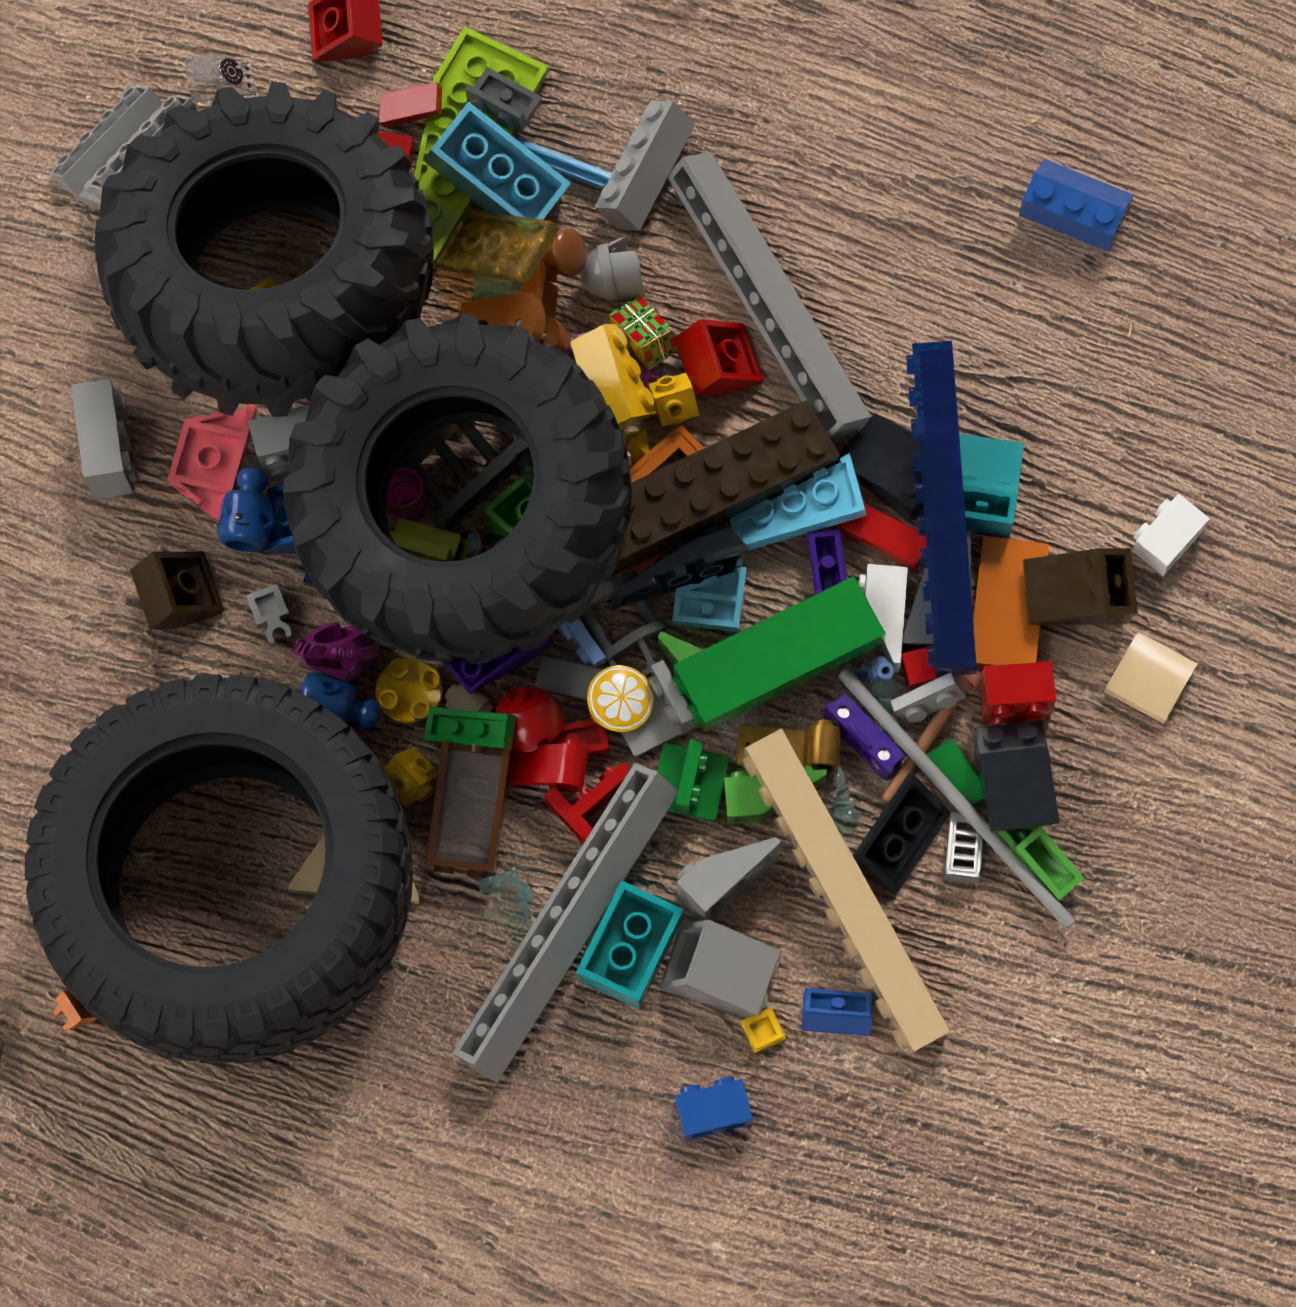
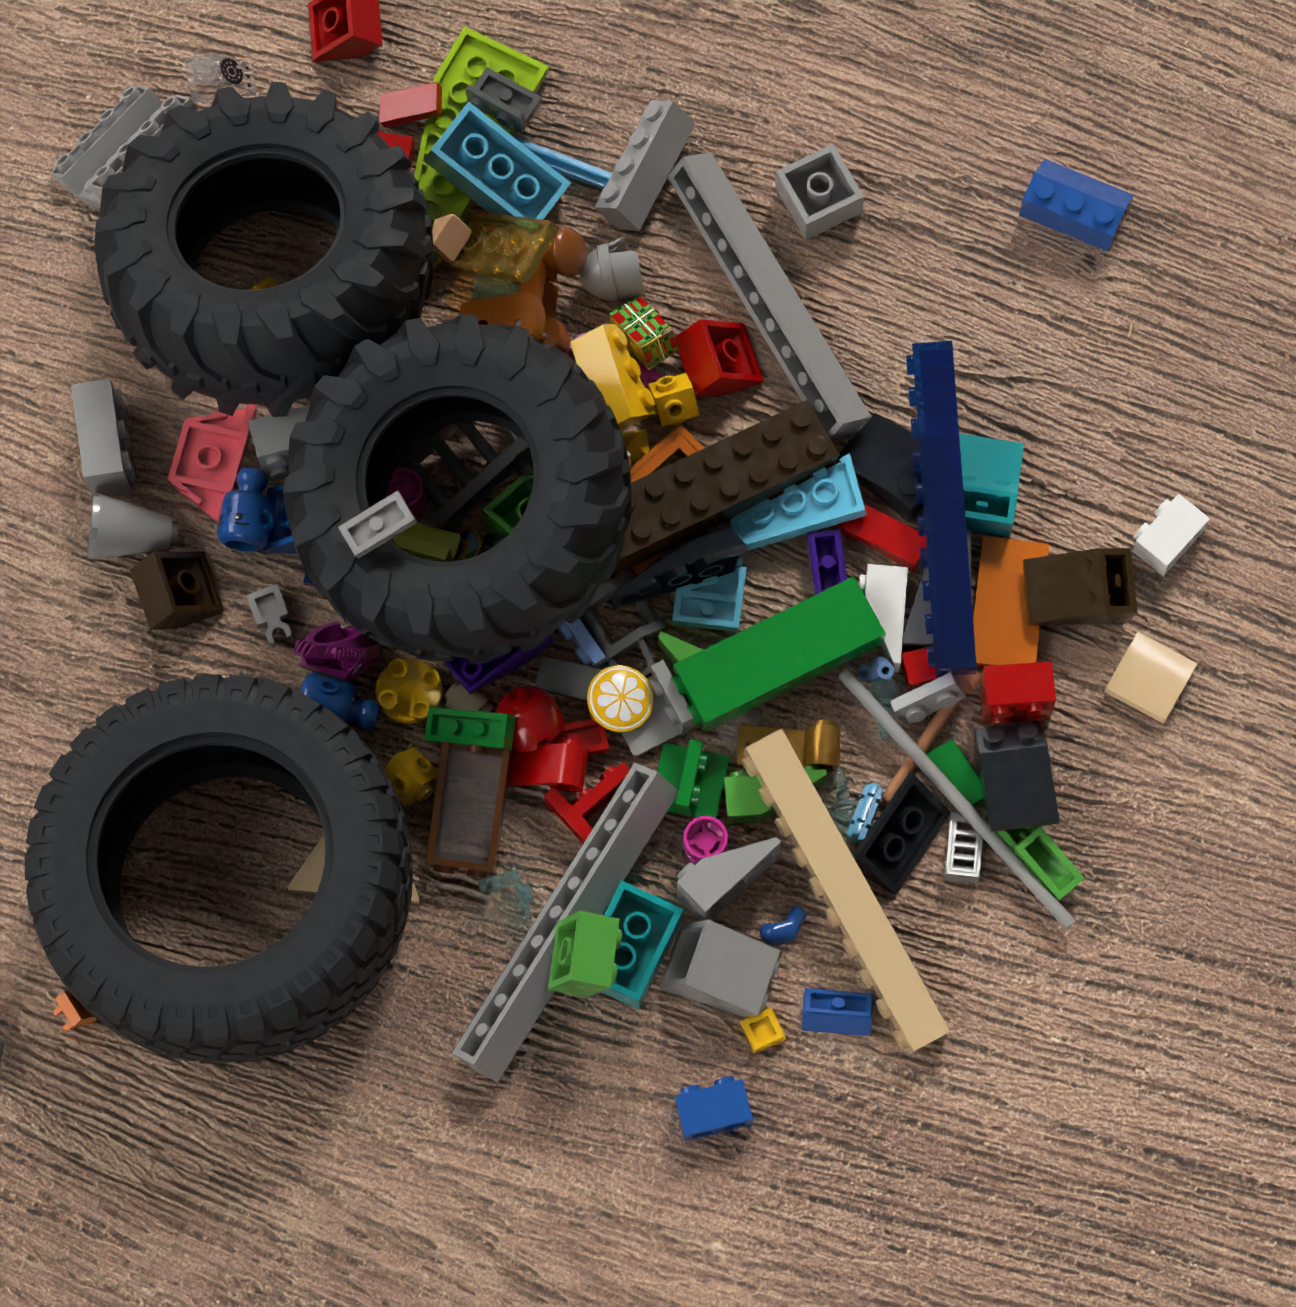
(127, 529): none -> light grey cone
(377, 524): none -> light grey plate
(449, 236): none -> light nougat slope
(584, 954): none -> bright green brick
(704, 838): none -> dark pink wheel
(784, 931): none -> blue arm
(819, 191): none -> light grey brick
(864, 735): dark purple piece -> none
(864, 813): none -> dark azure axle

